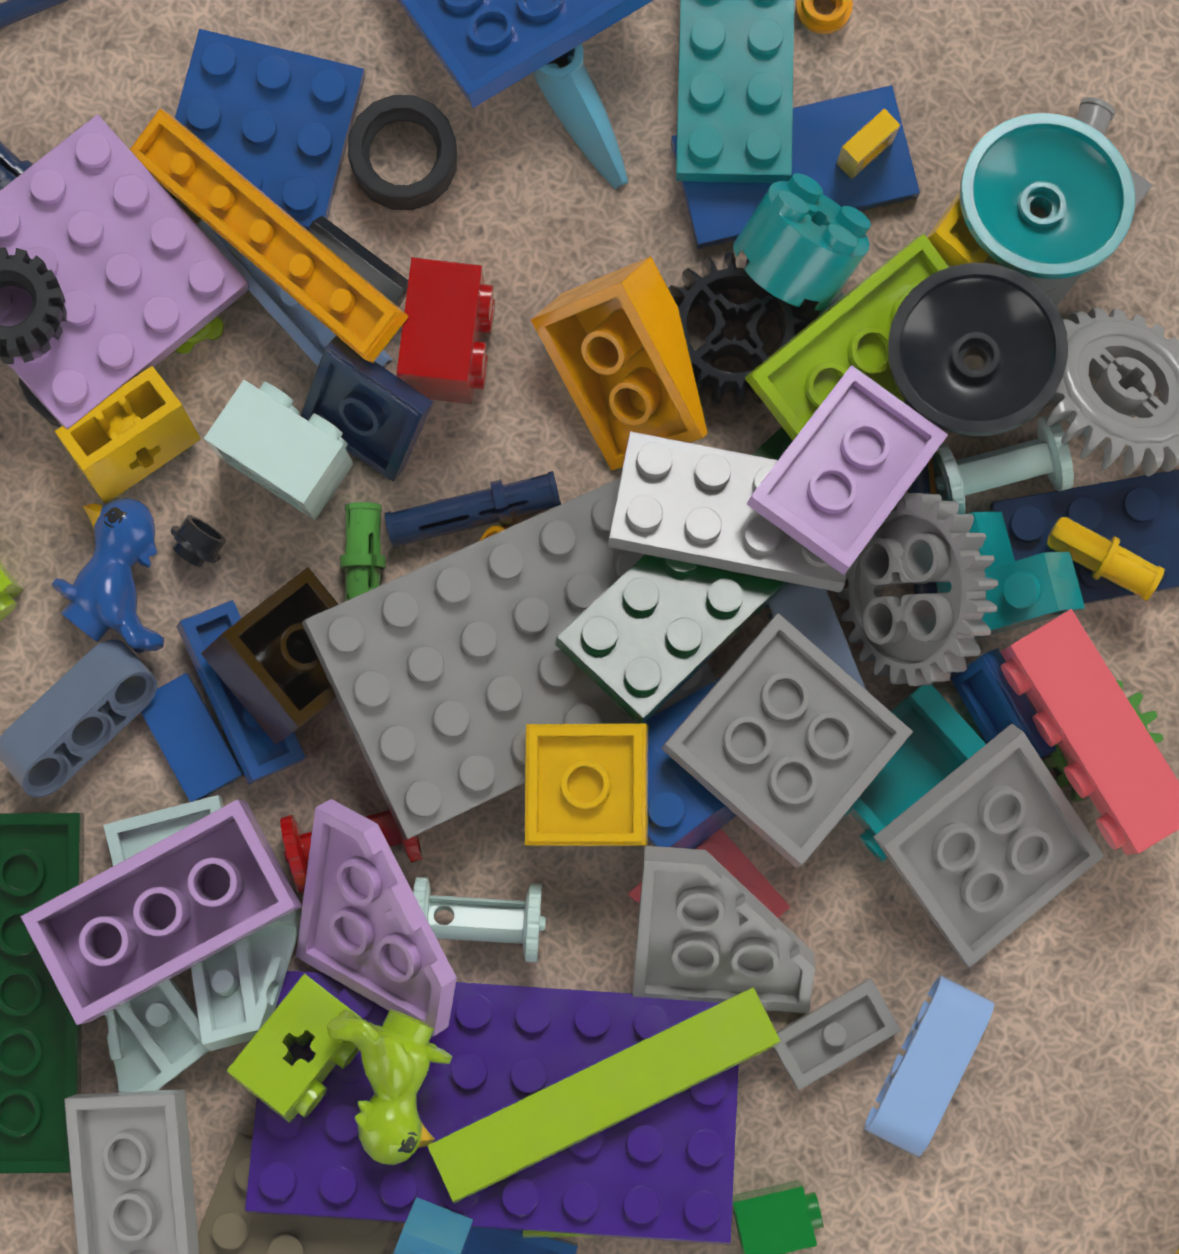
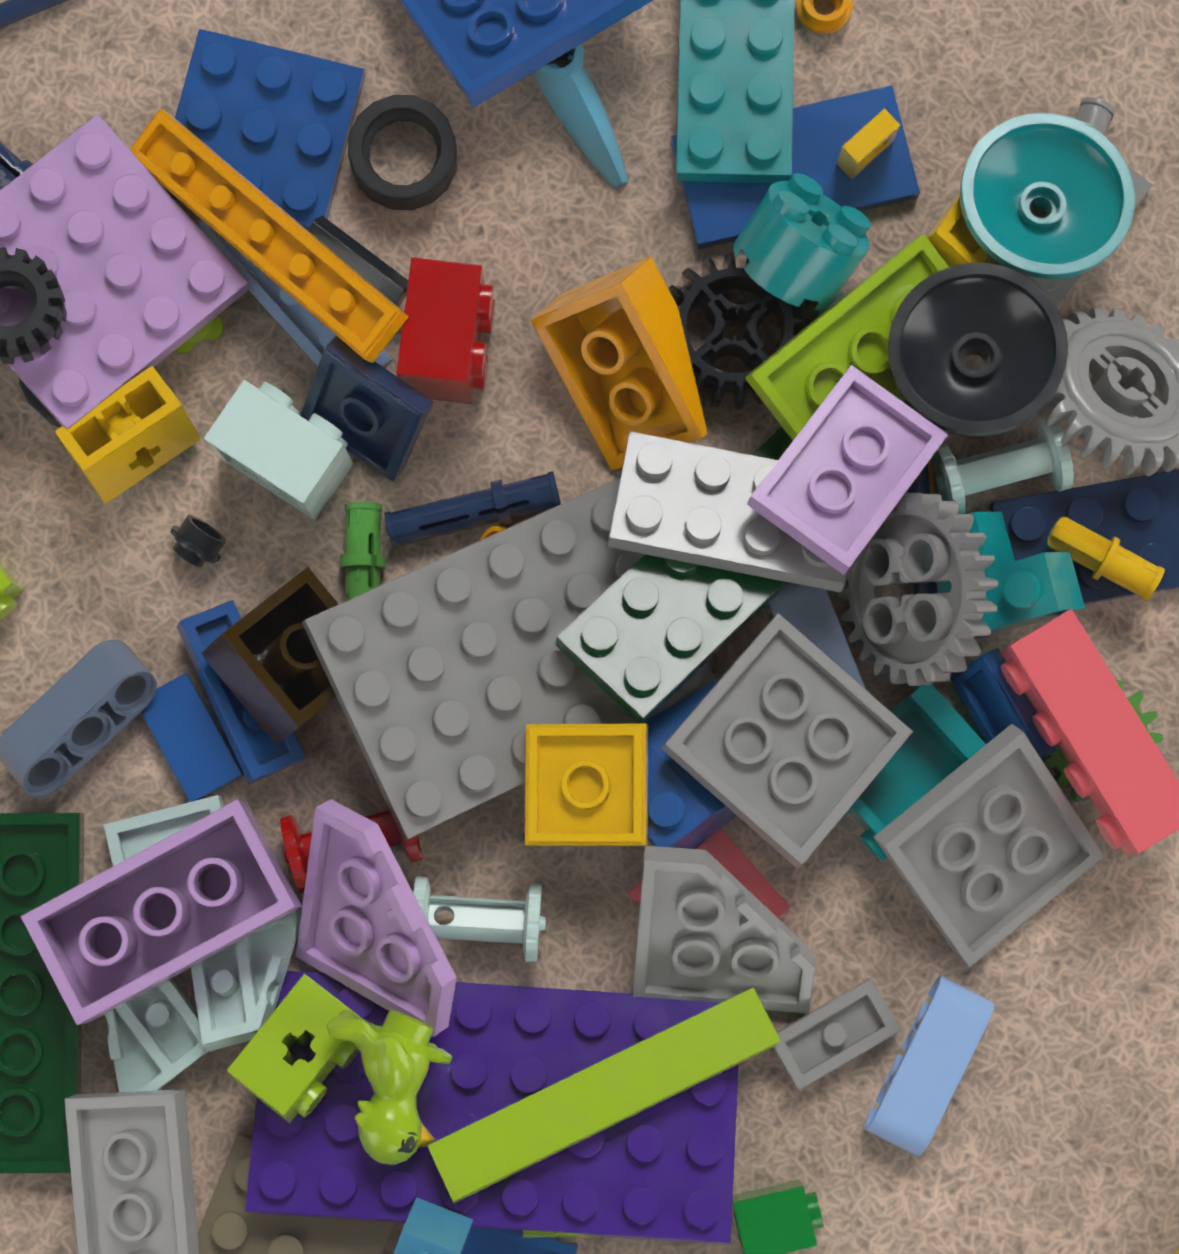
(105, 588): blue animal -> none

